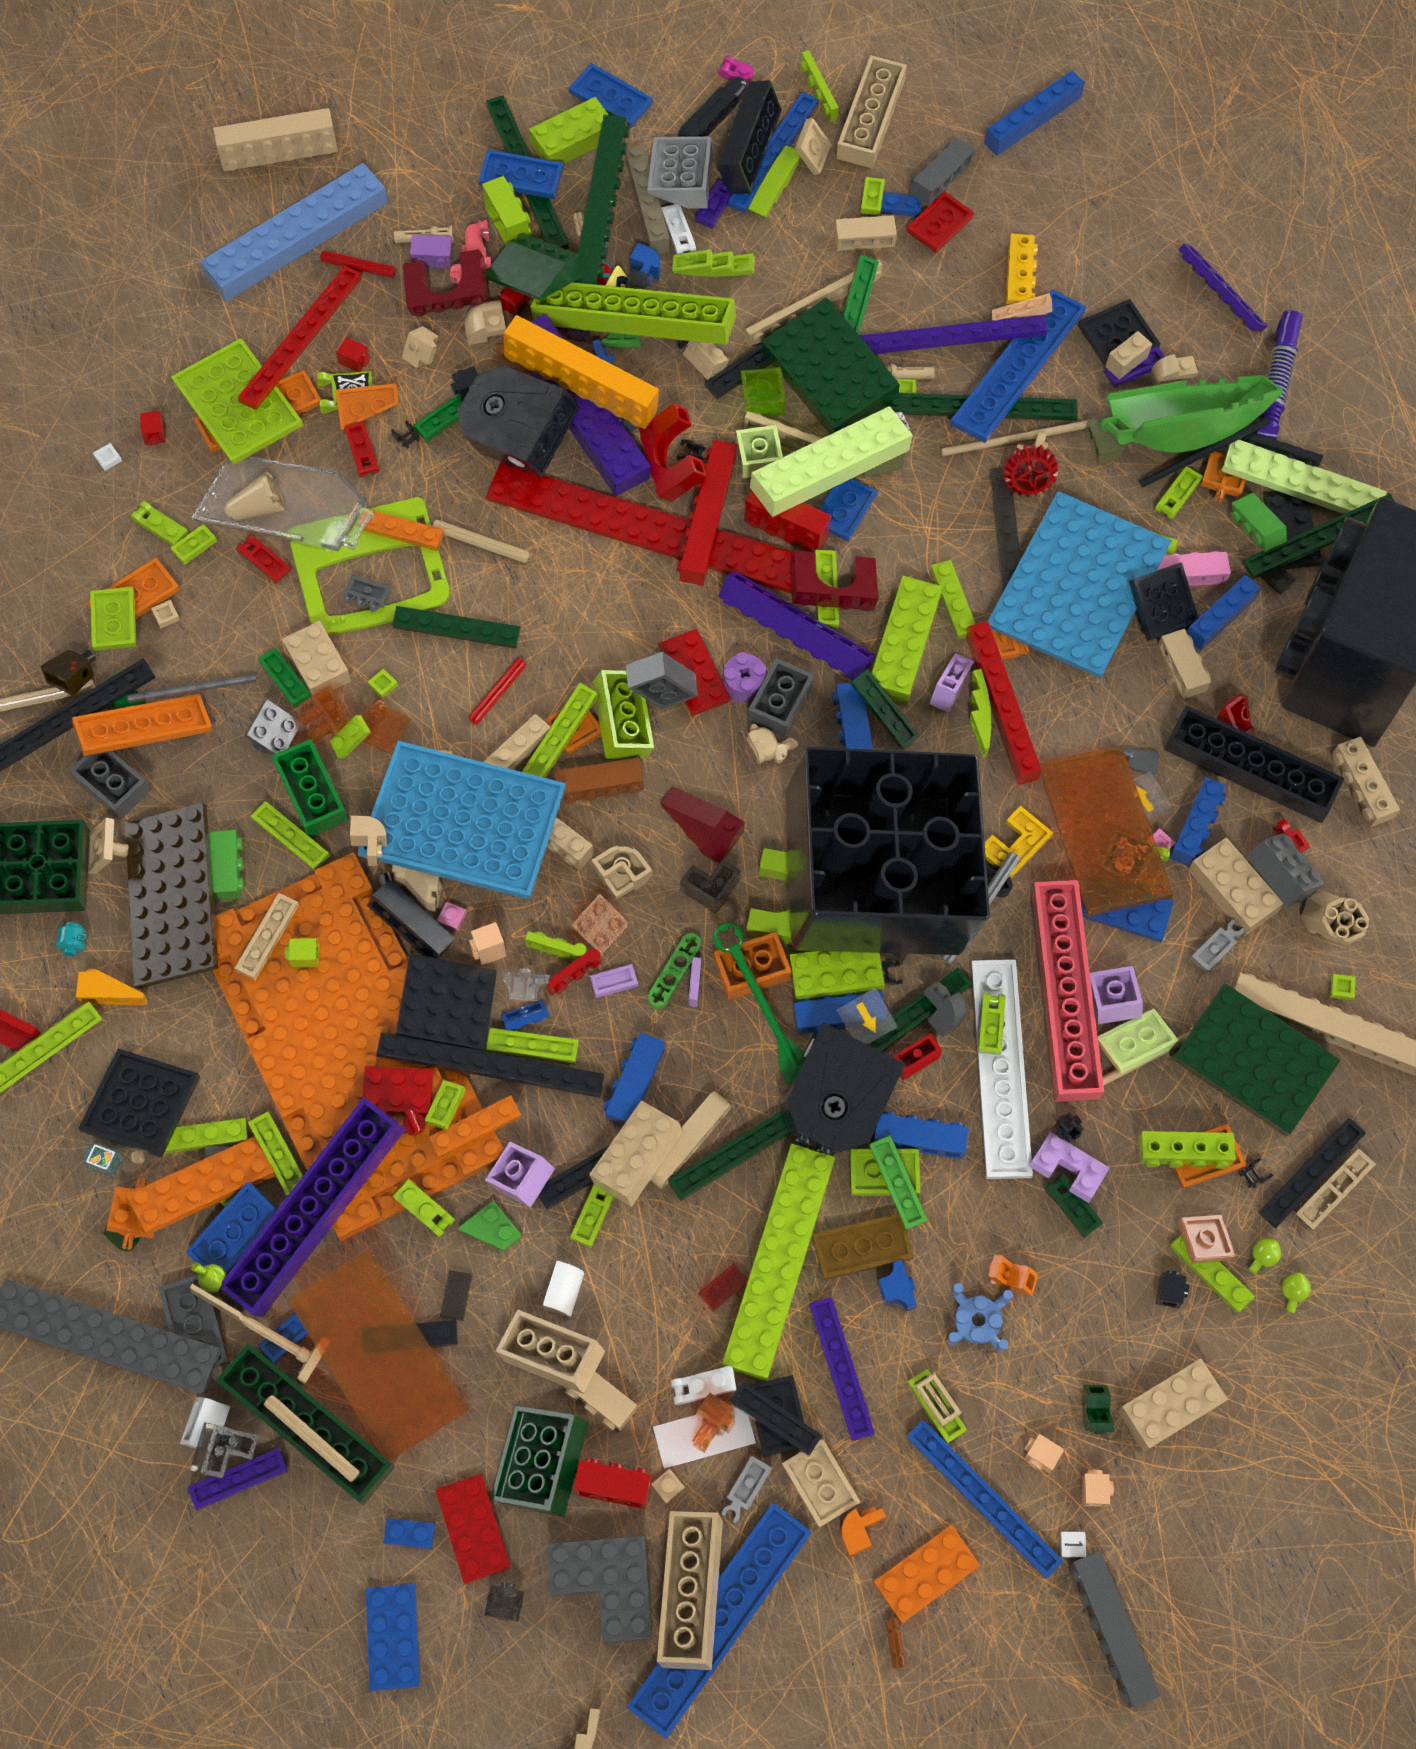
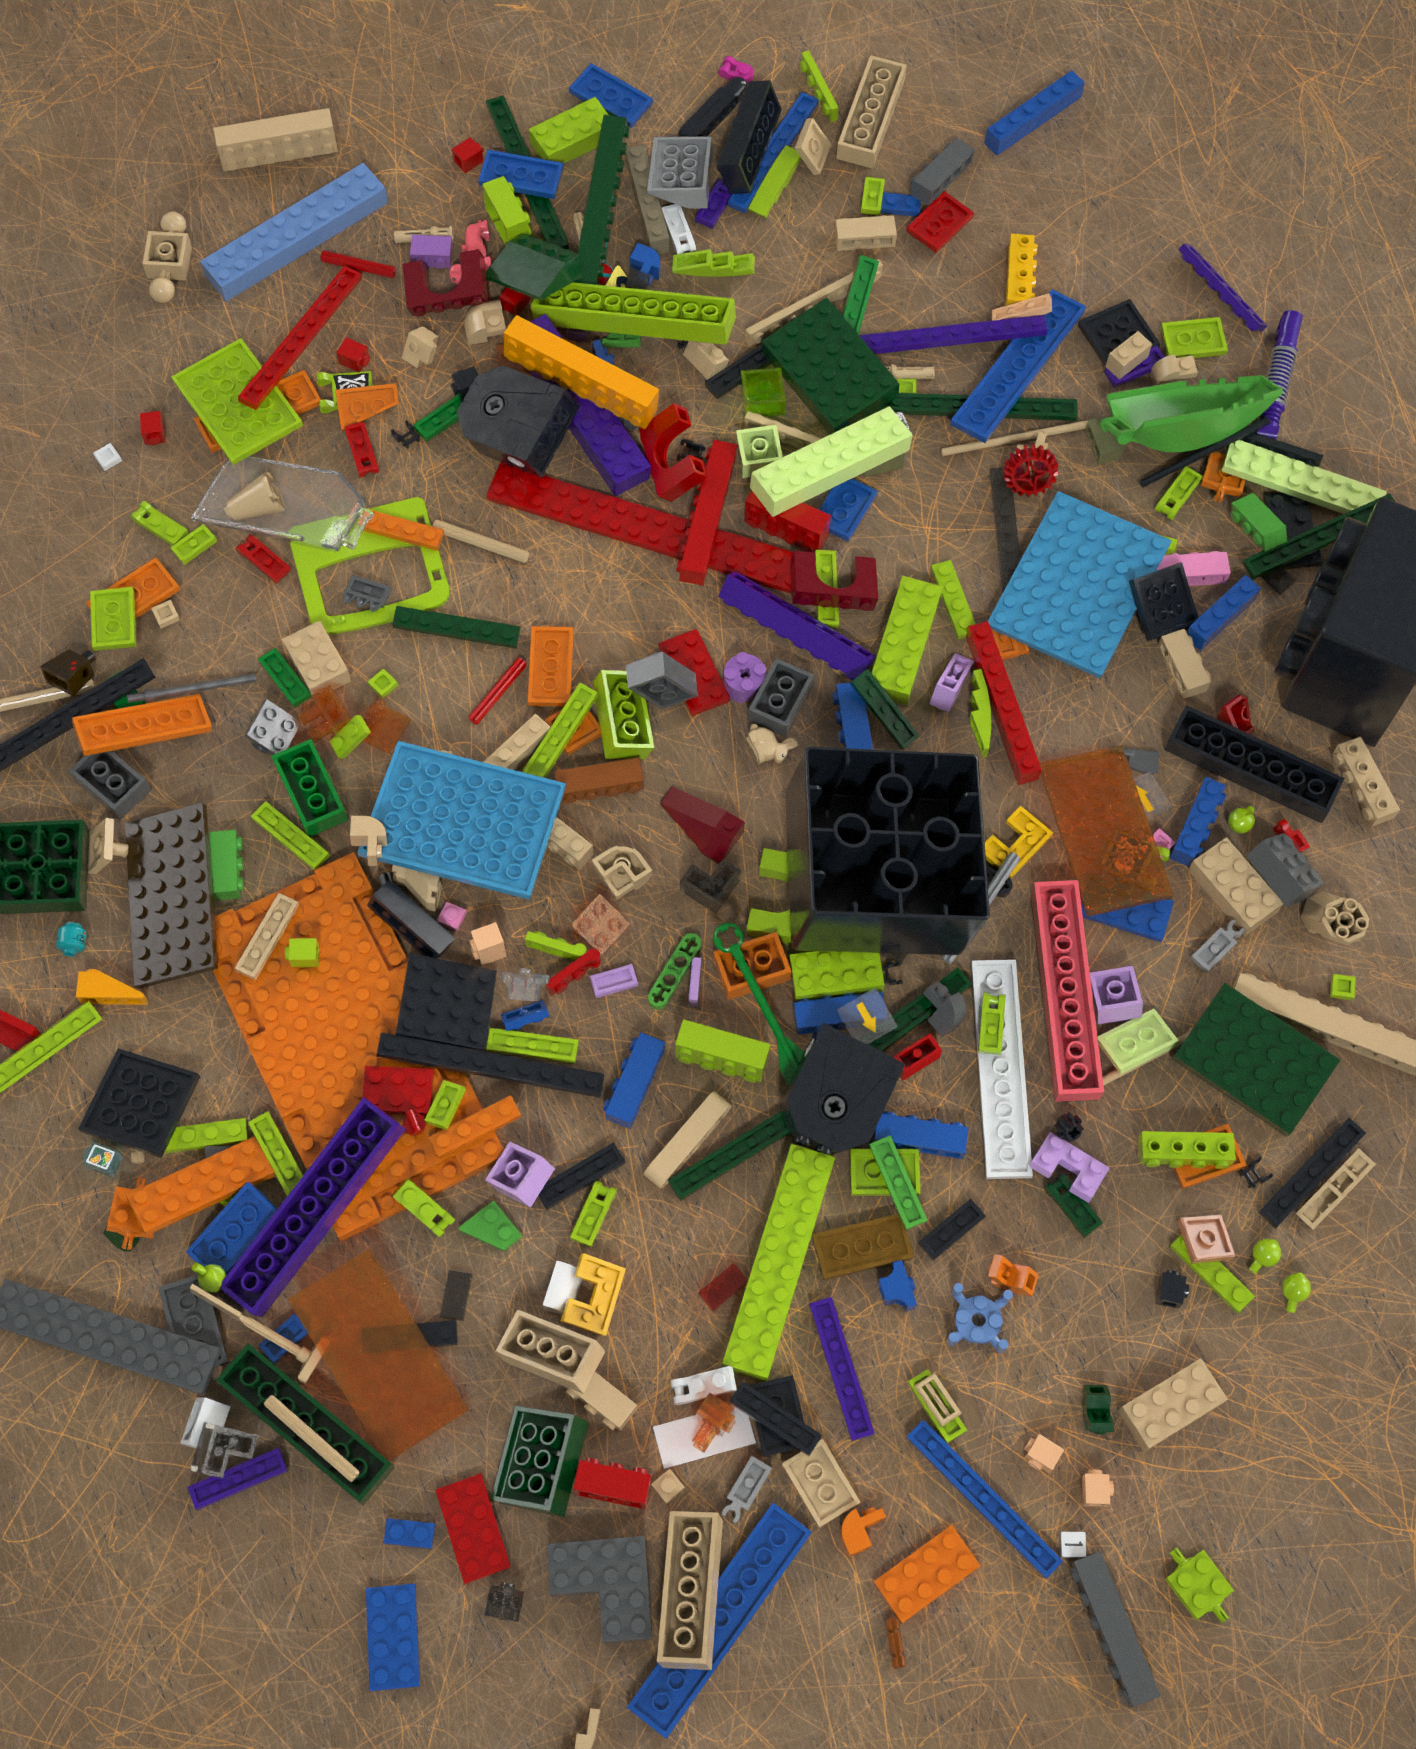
(167, 256): none -> tan brick
(467, 155): none -> red brick
(550, 666): none -> orange plate
(607, 1283): none -> yellow plate
(636, 1153): tan brick -> none
(722, 1051): none -> lime brick
(952, 1229): none -> black plate
(1194, 338): none -> lime plate
(1199, 1585): none -> lime plate
(1241, 819): none -> lime piece

